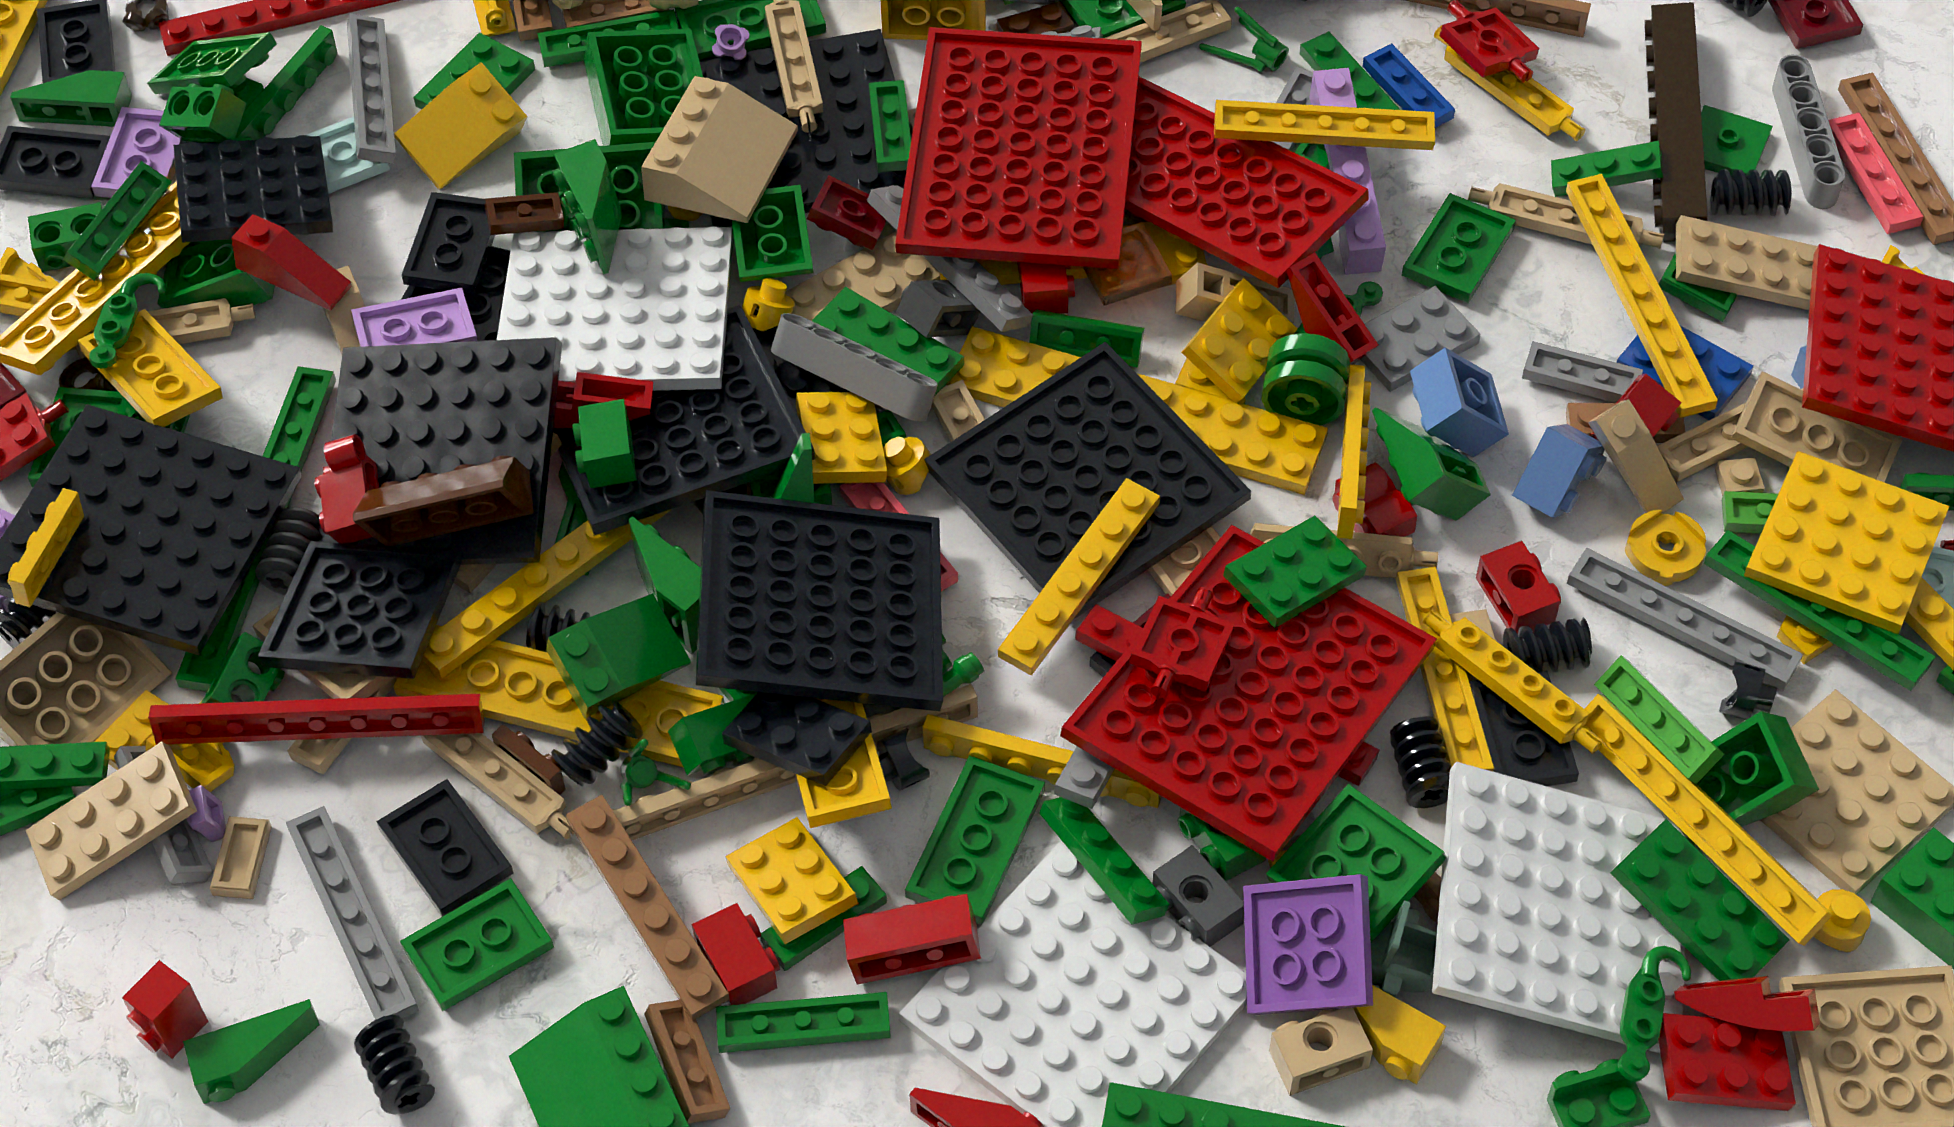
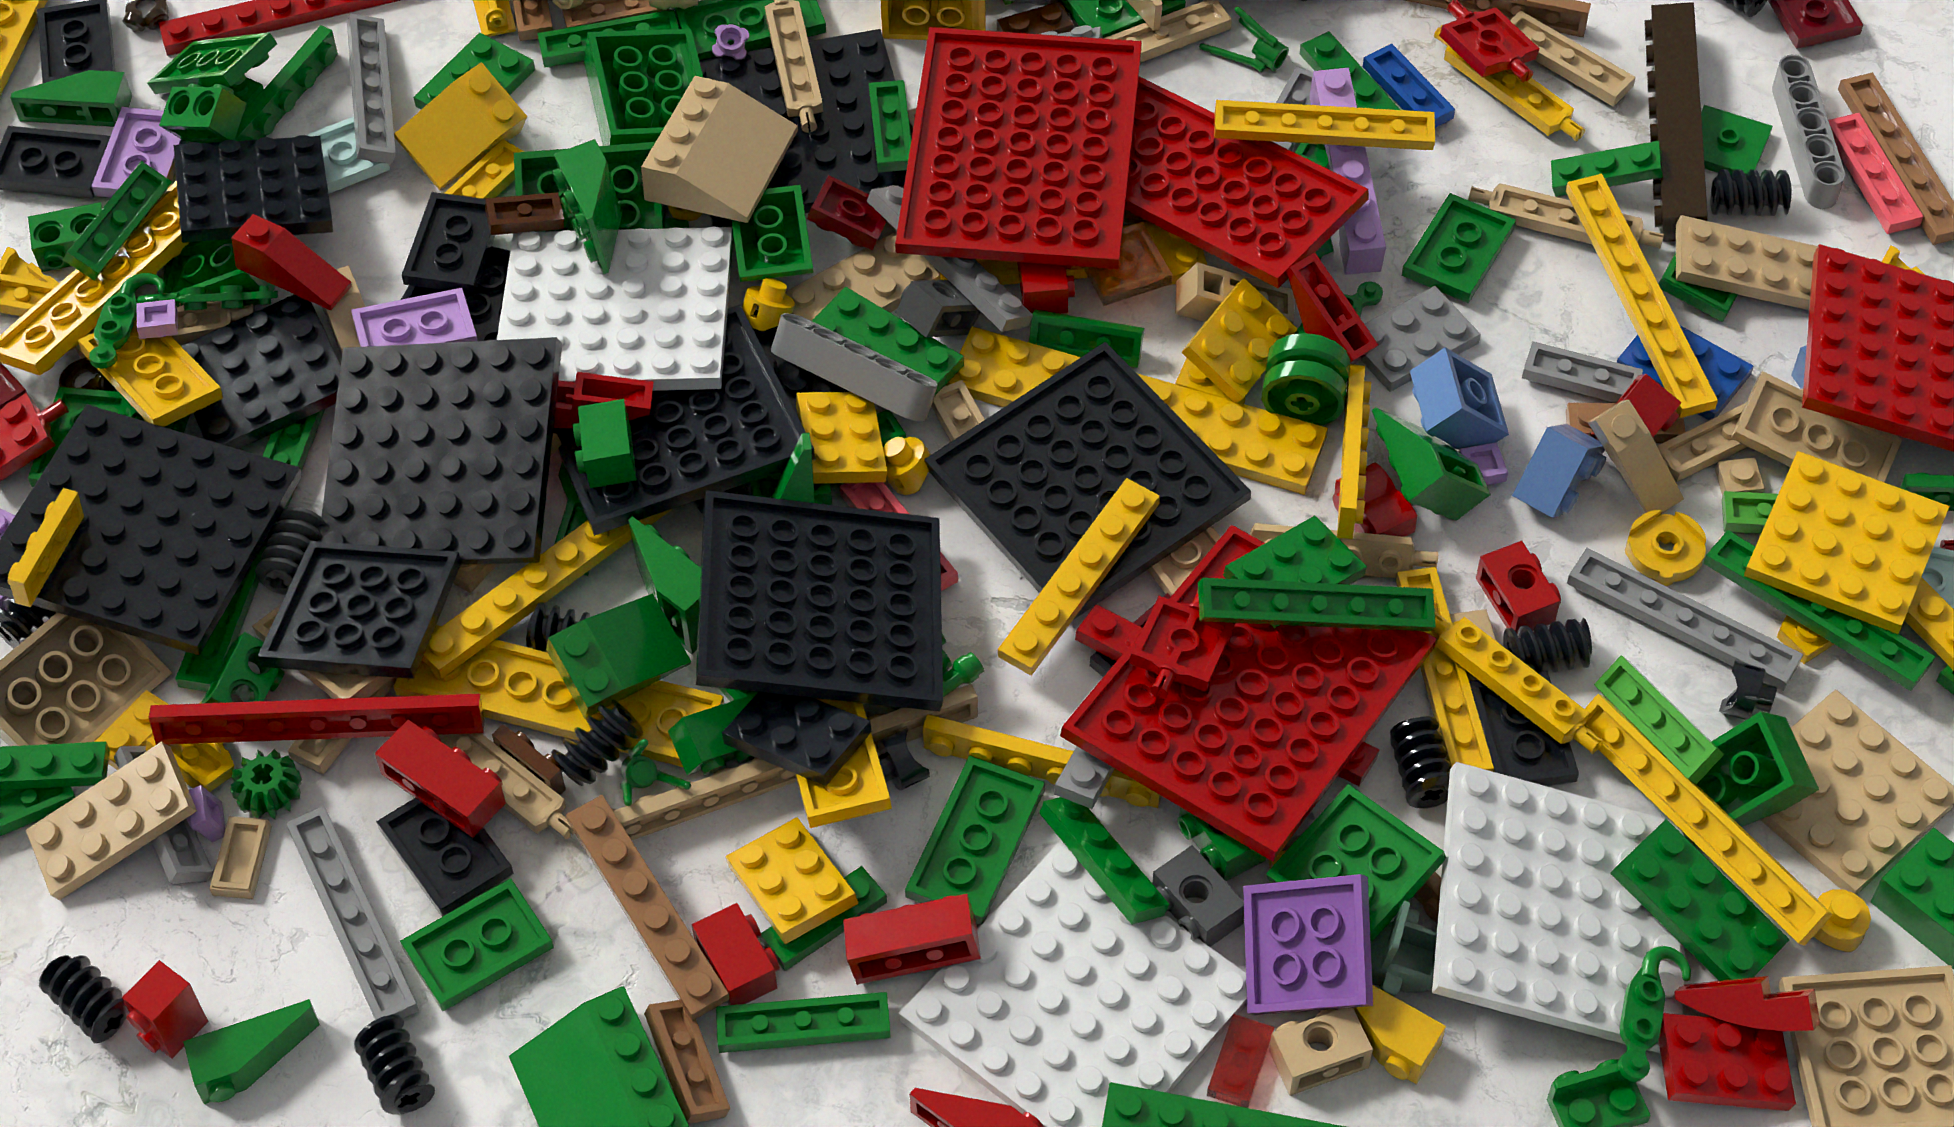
(84, 996): none -> black piece
(157, 319): none -> lavender plate
(229, 296): none -> green piece
(266, 784): none -> green gear
(269, 370): none -> black plate
(343, 487): red hinge -> none
(441, 777): none -> red brick
(446, 501): reddish brown slope -> none
(489, 174): none -> yellow plate
(1240, 1061): none -> clear red plate
(1316, 604): none -> green plate
(1489, 461): none -> lavender plate
(1575, 61): none -> tan plate

